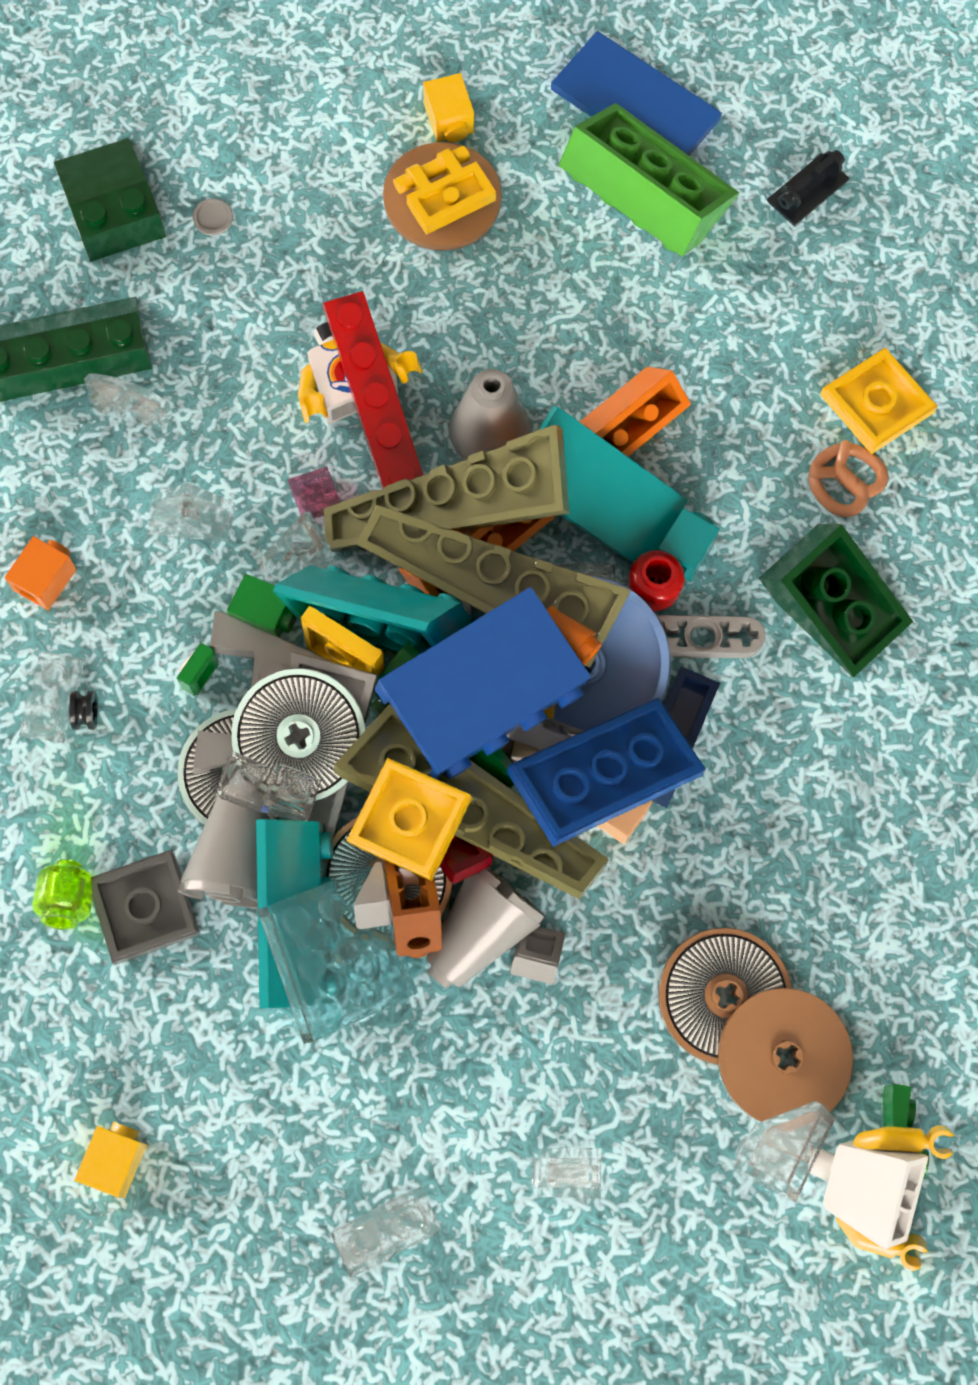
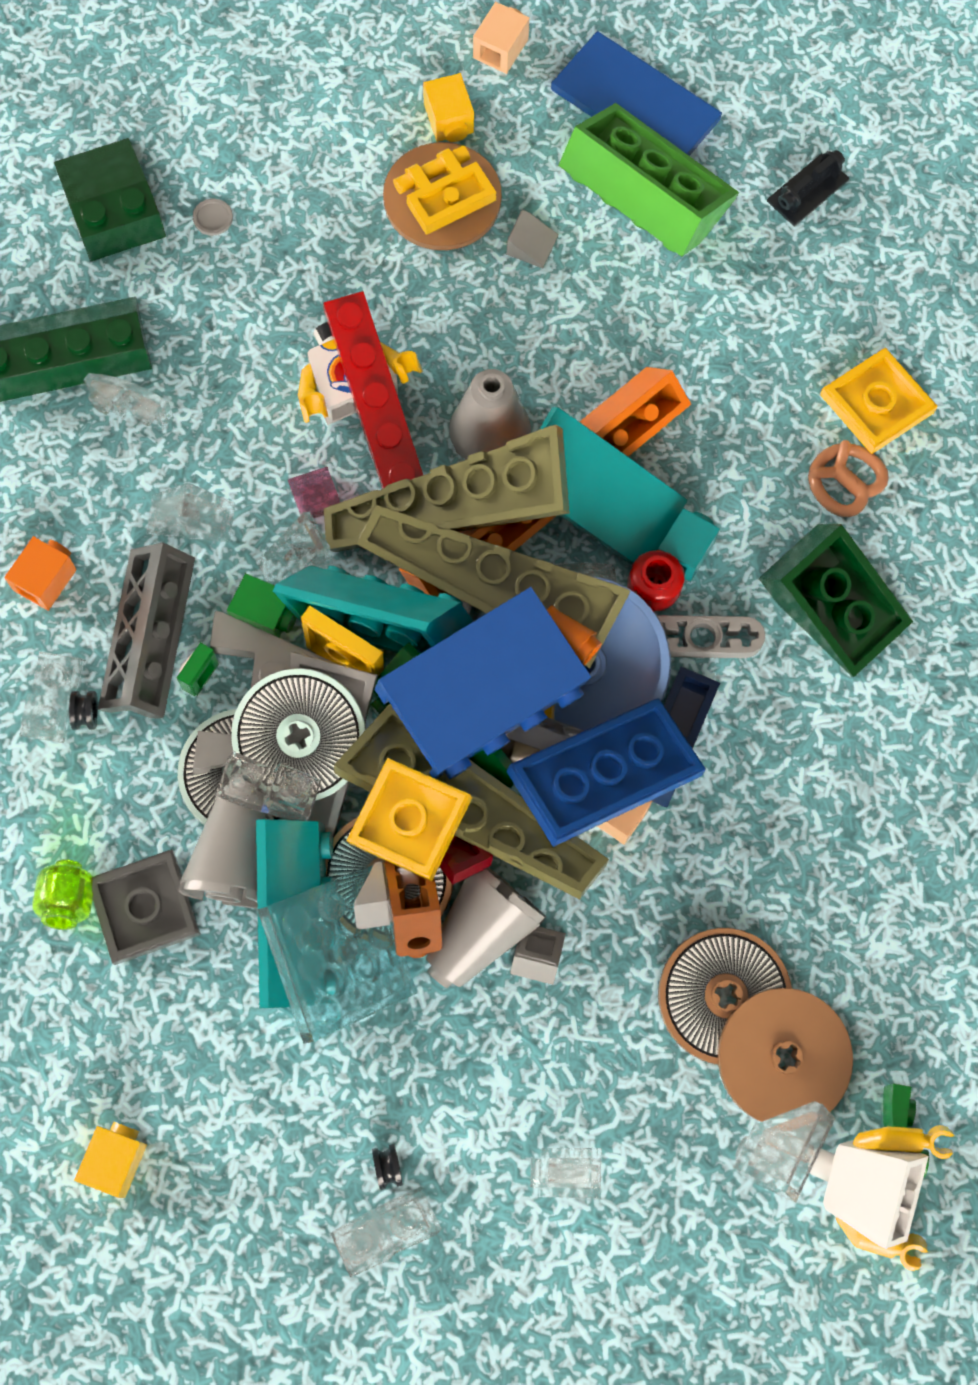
(153, 628): none -> dark grey fence
(387, 1167): none -> black bush
(501, 37): none -> light nougat brick
(531, 240): none -> light grey slope

